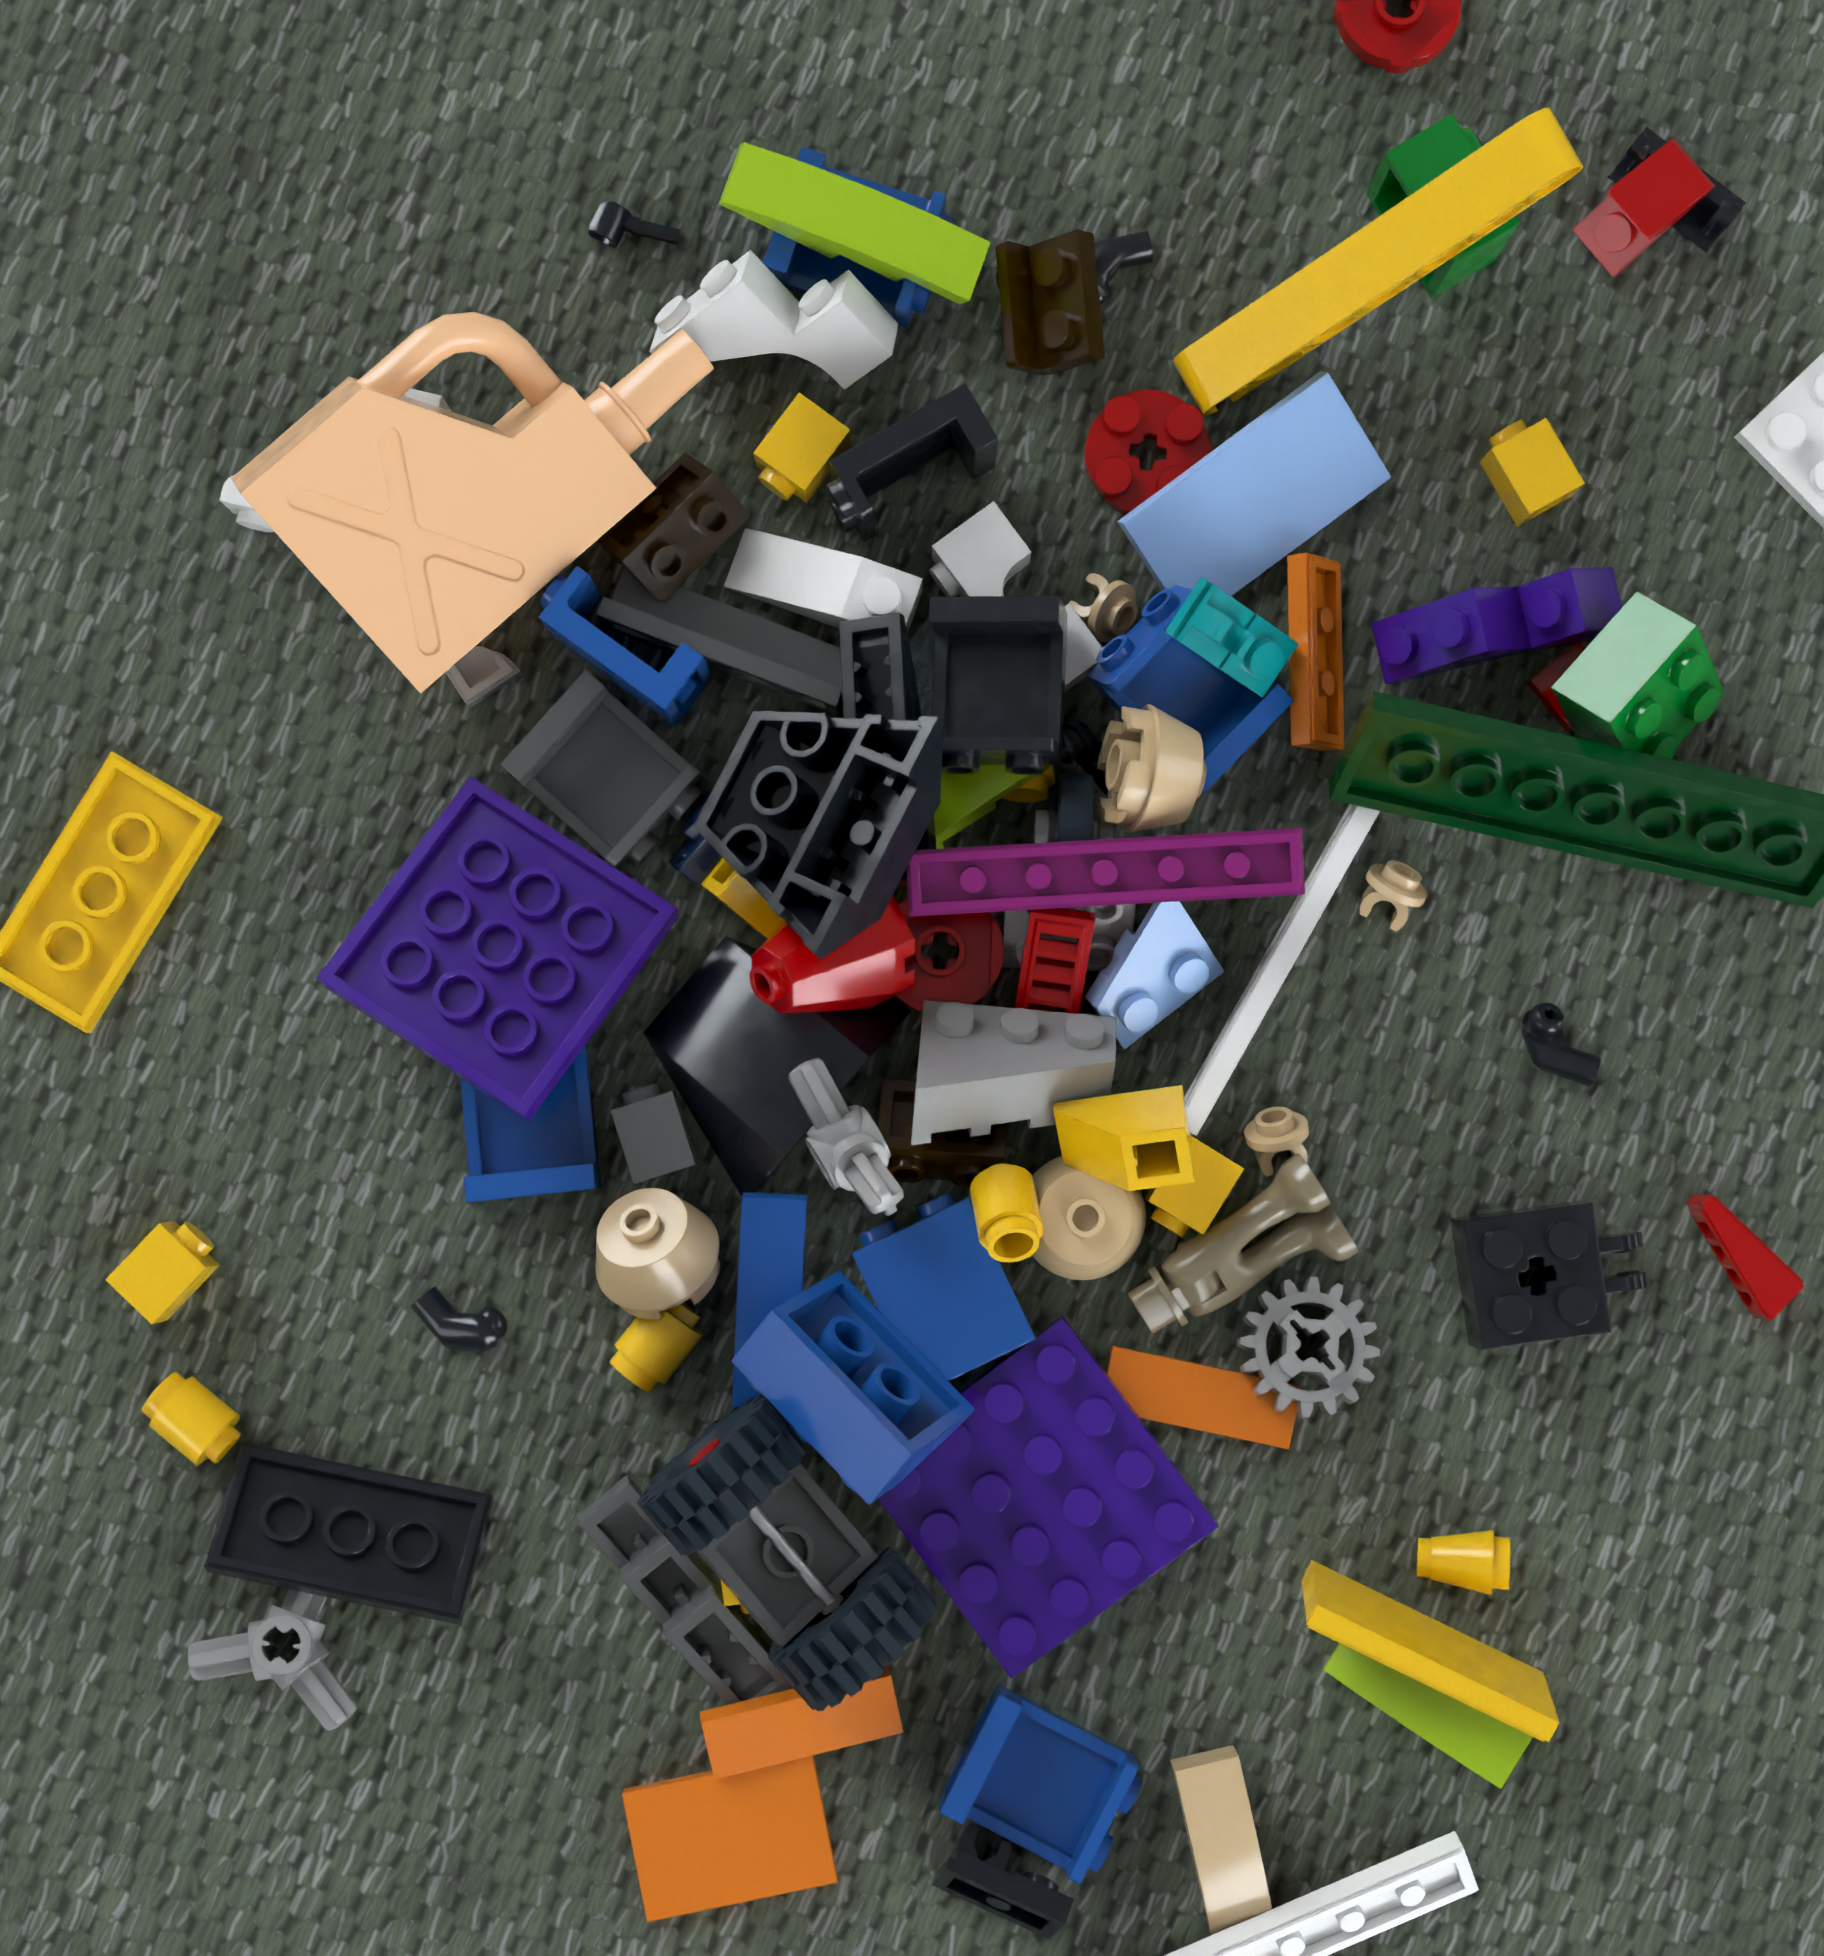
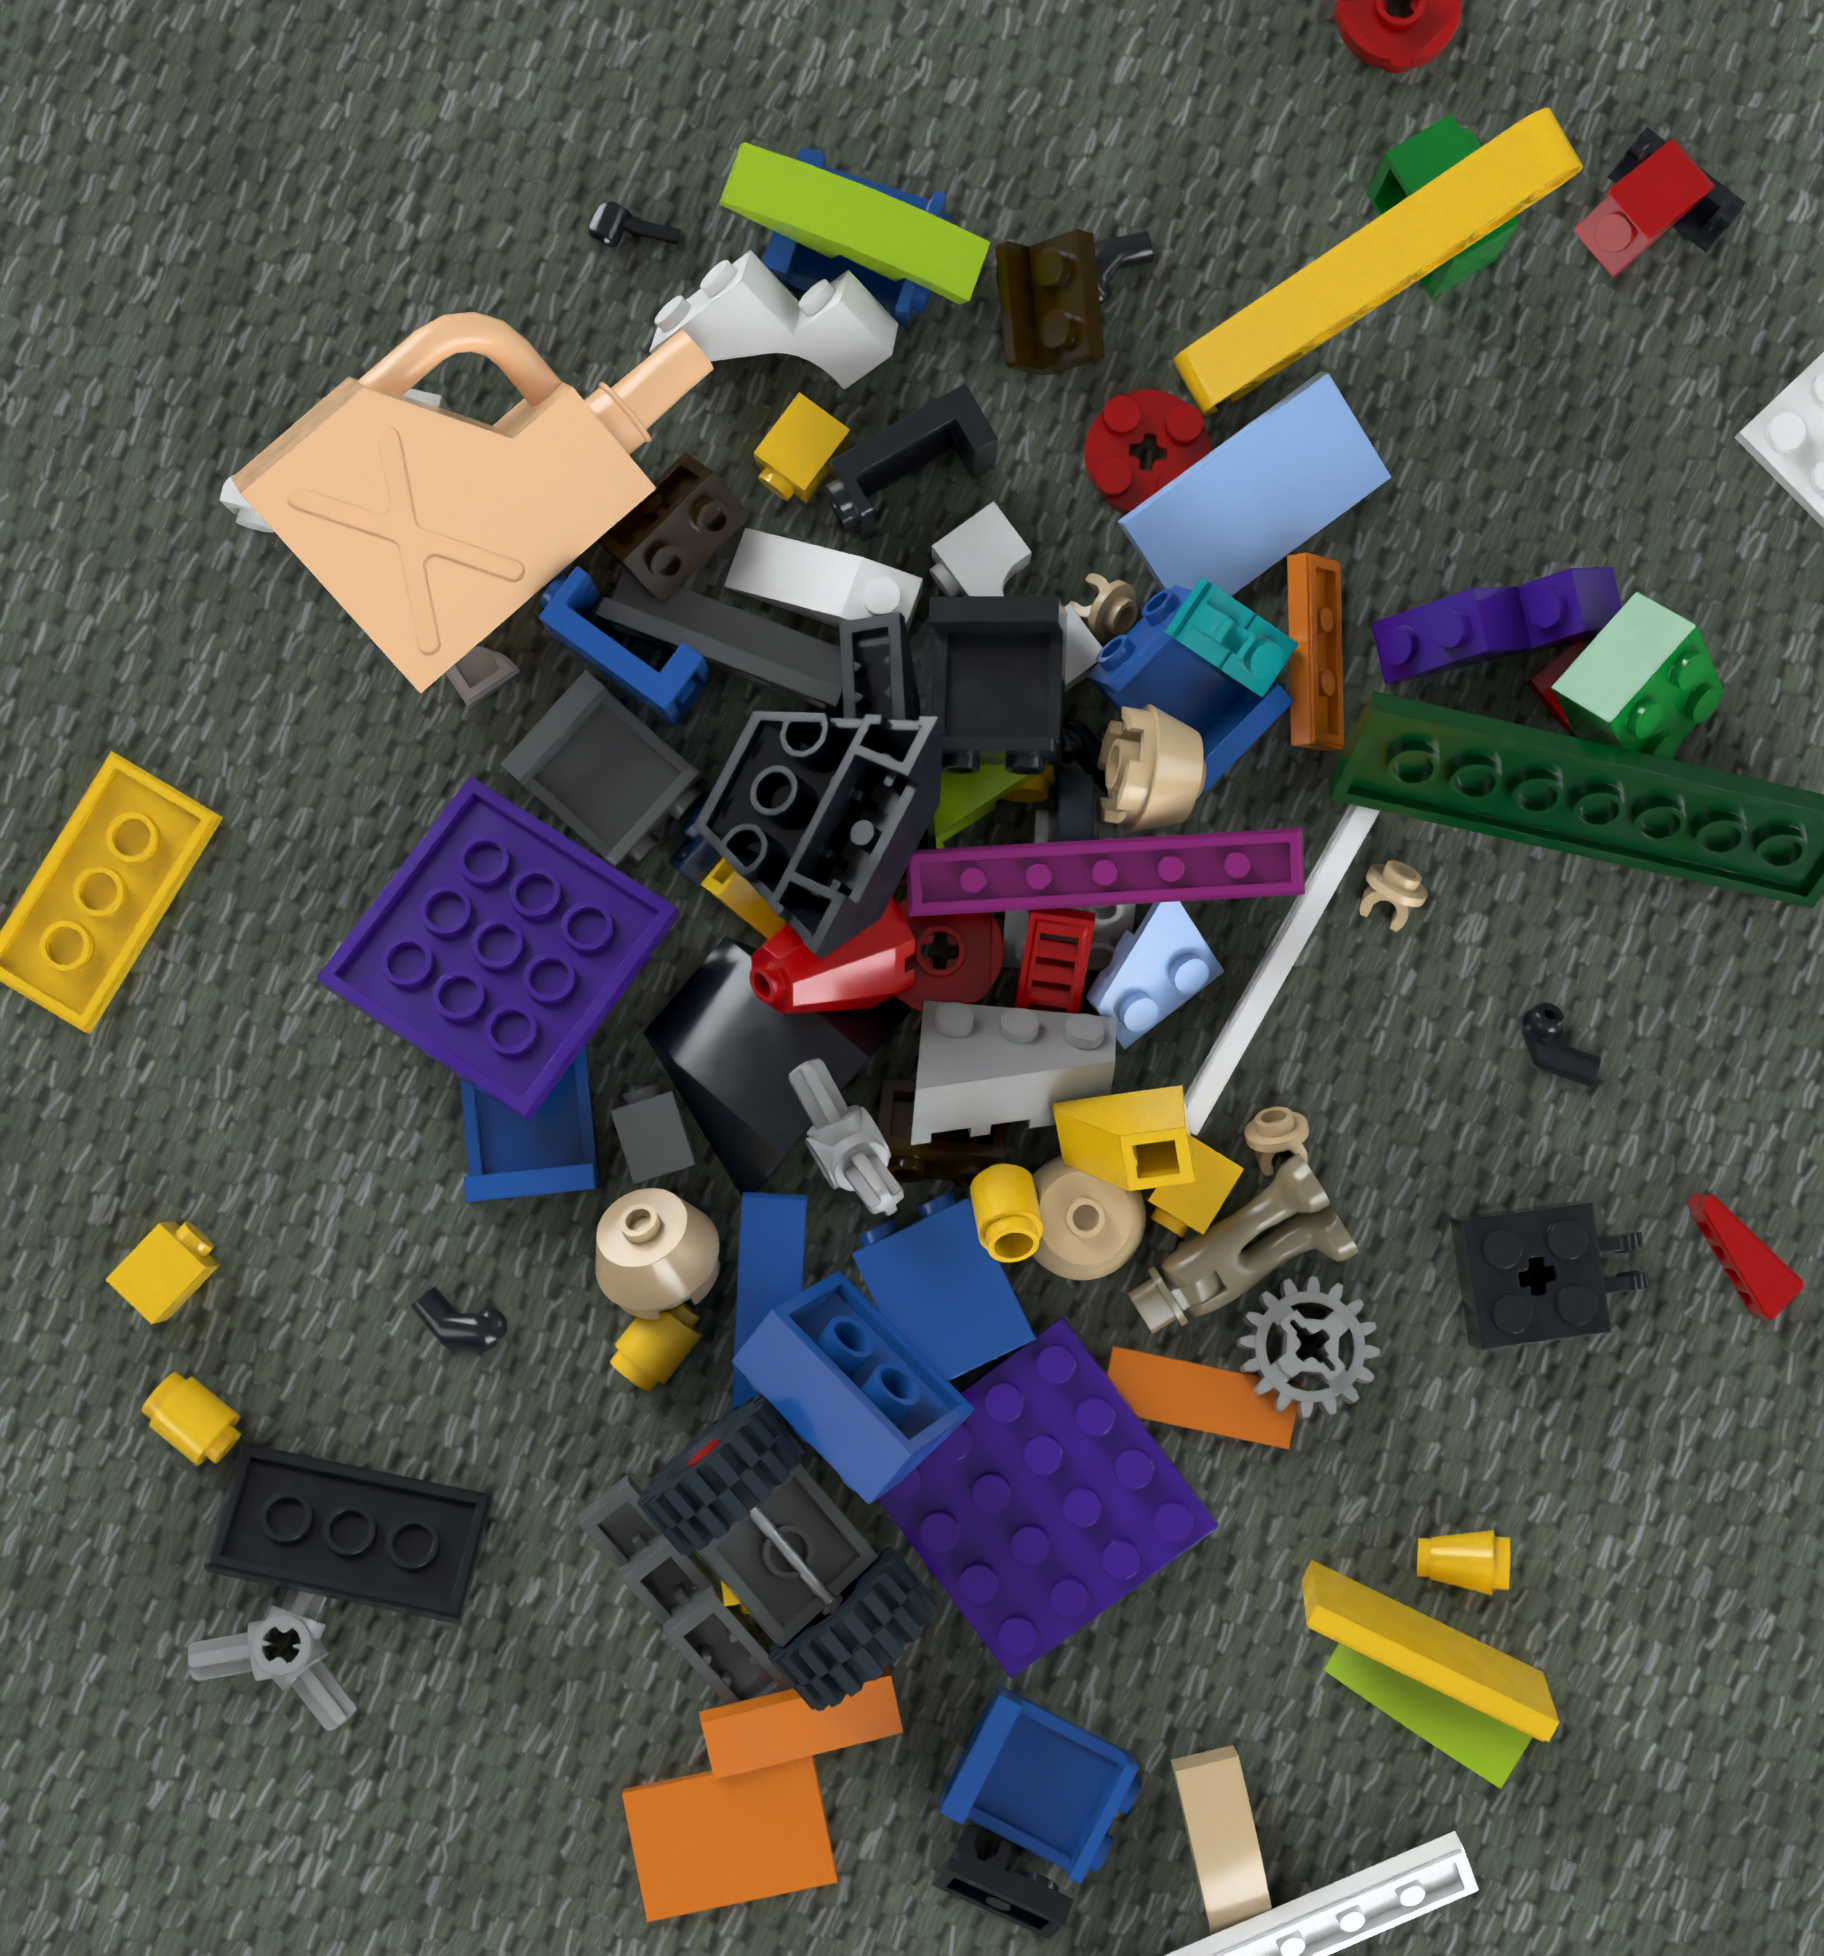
(1530, 469): yellow brick -> none

